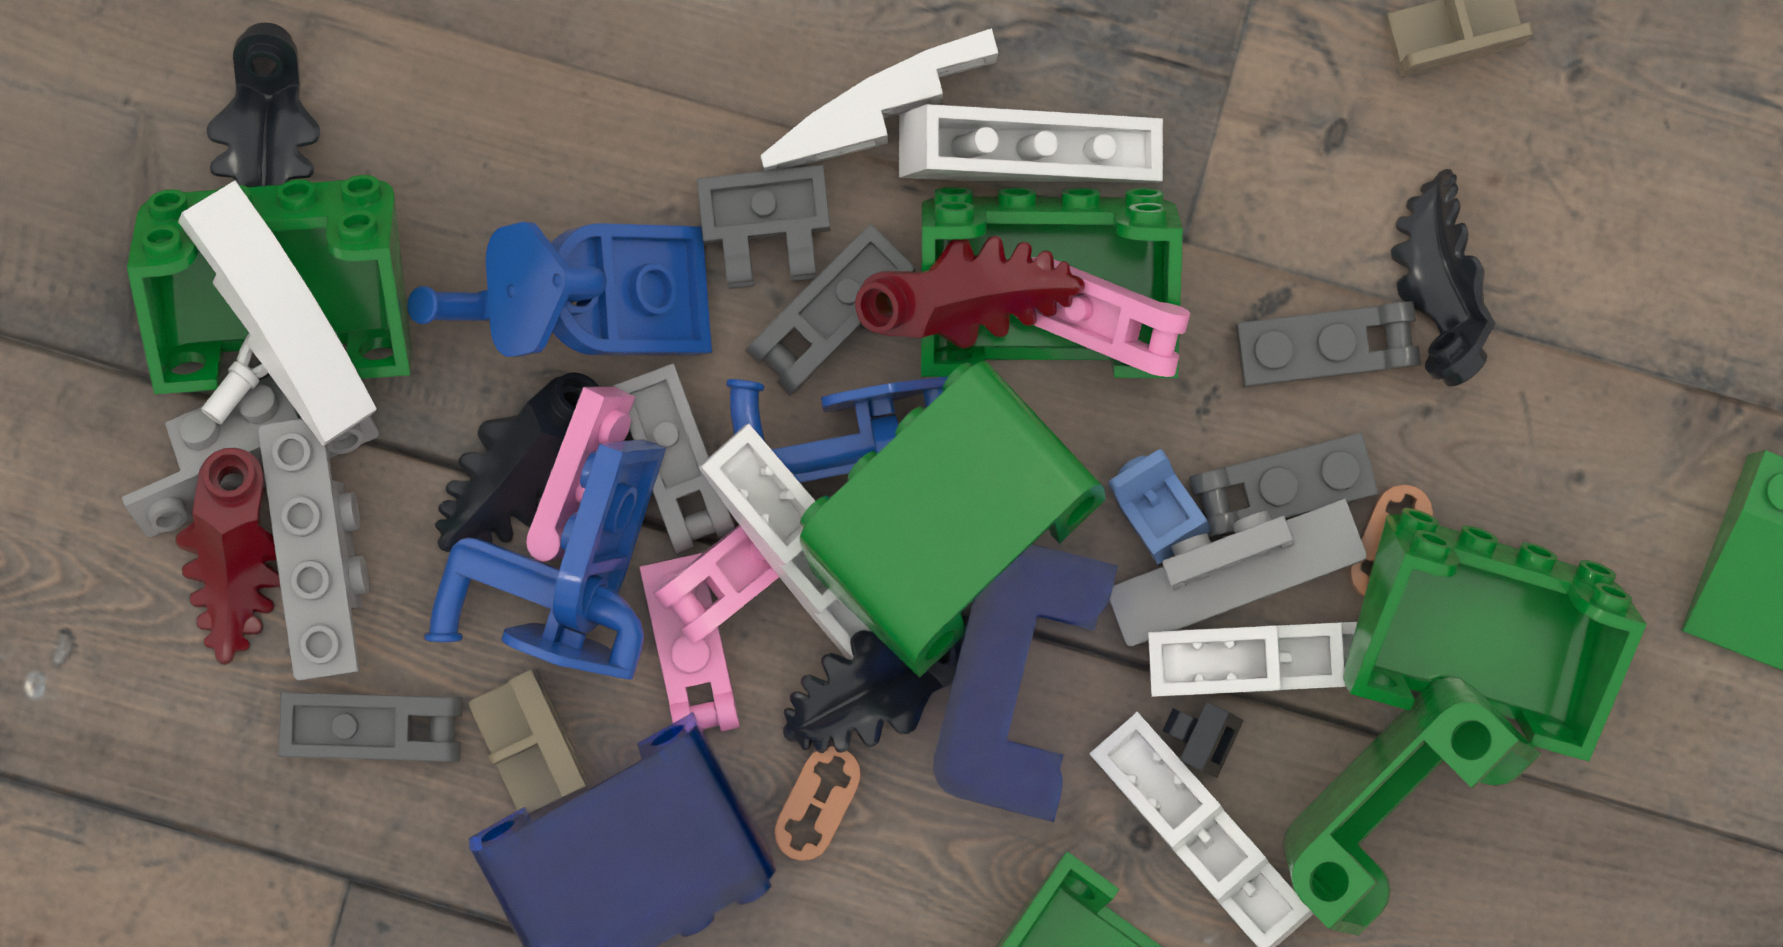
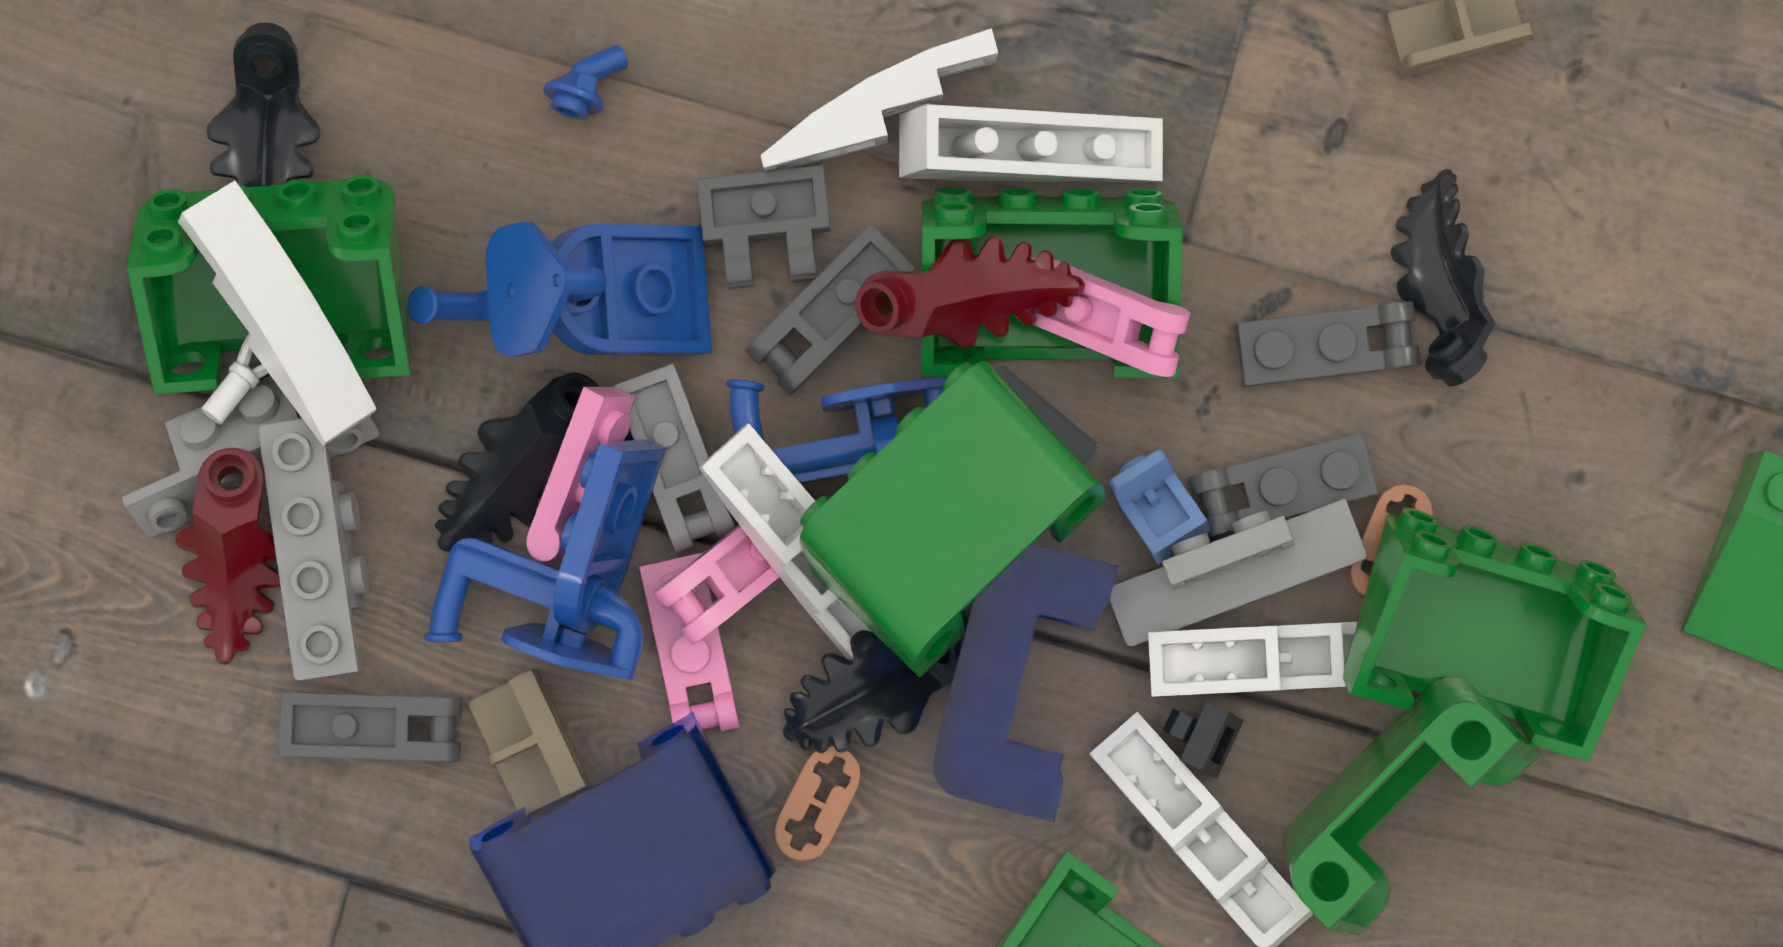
(575, 92): none -> blue plate
(1072, 436): none -> black tile

